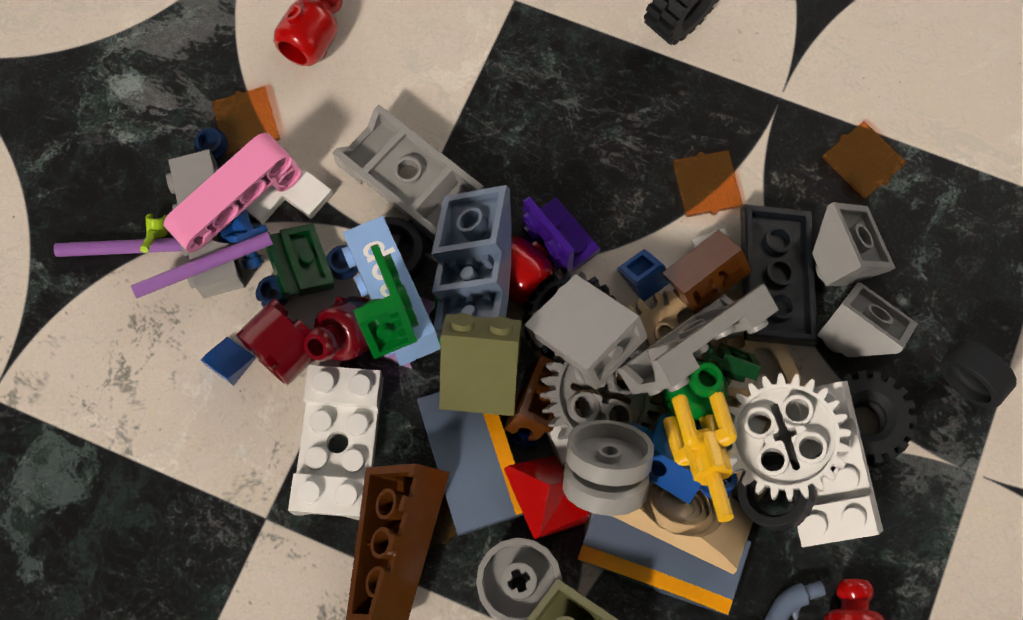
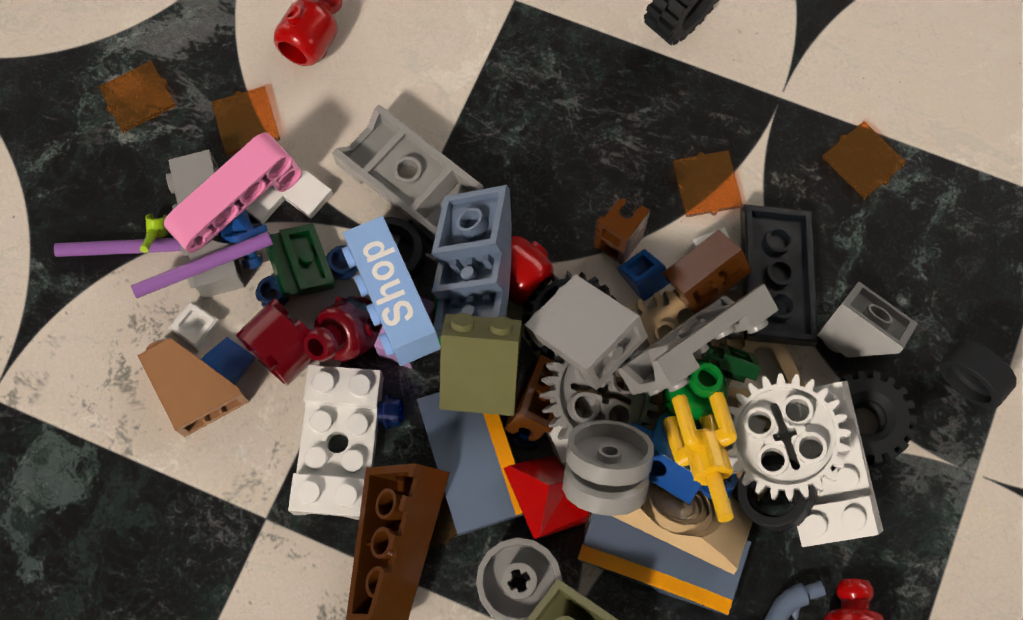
(137, 96): none -> clear orange piece
(188, 387): none -> medium nougat slope
(194, 325): none -> white tile
(213, 140): dark blue plate -> none
(389, 320): green bracket -> none
(390, 412): none -> clear blue plate
(559, 234): dark purple bracket -> none
(619, 235): none -> reddish brown hinge
(849, 246): light grey slope -> none

